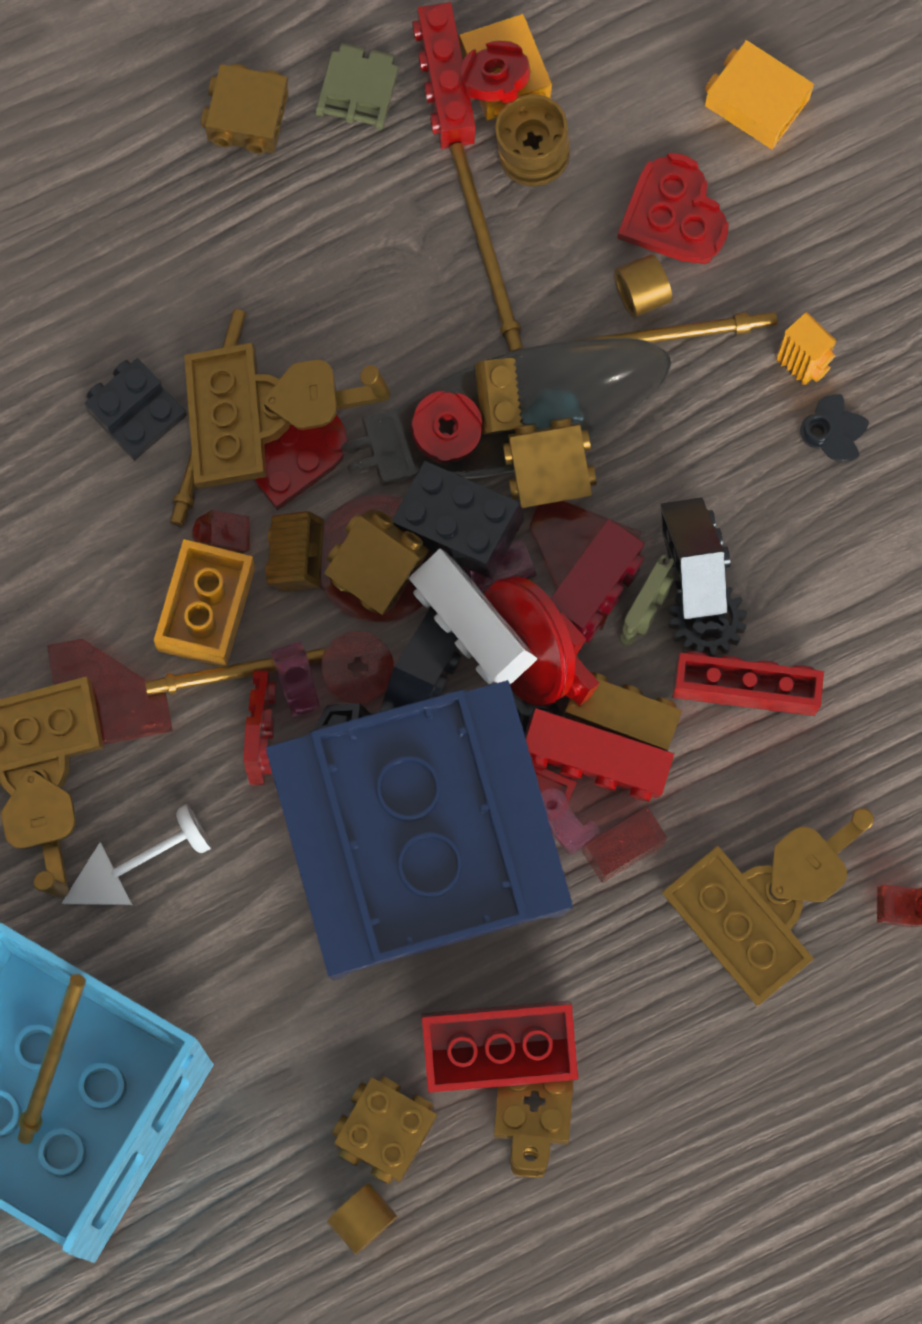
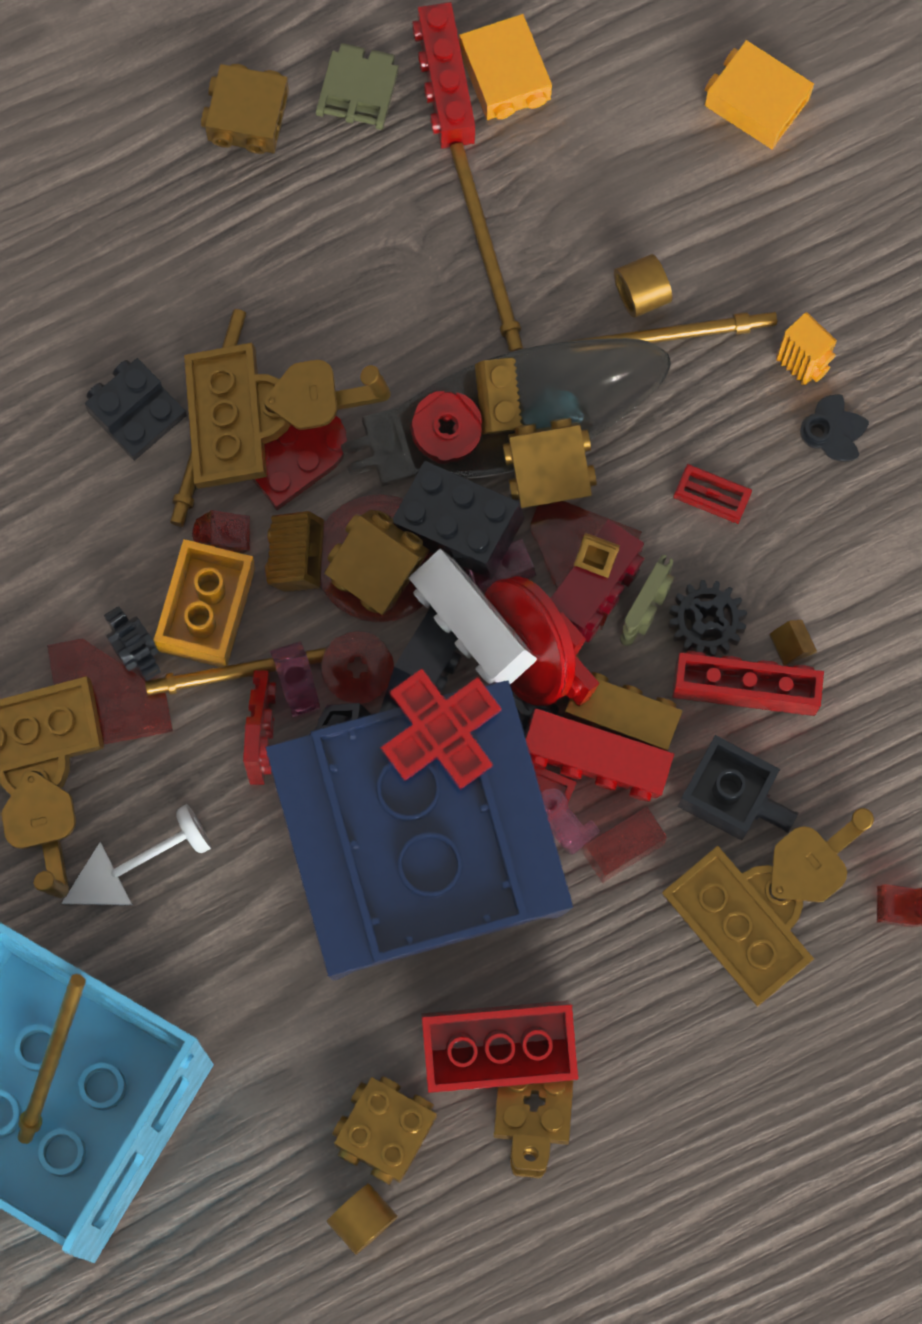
(132, 643): none -> black gear
(441, 729): none -> red plate
(503, 85): red plate -> none
(527, 124): pearl gold wheel -> none
(596, 555): none -> pearl gold slope
(673, 212): red plate -> none
(697, 556): black wedge -> none
(706, 505): none -> red tile
(733, 791): none -> black brick
(792, 641): none -> pearl gold slope

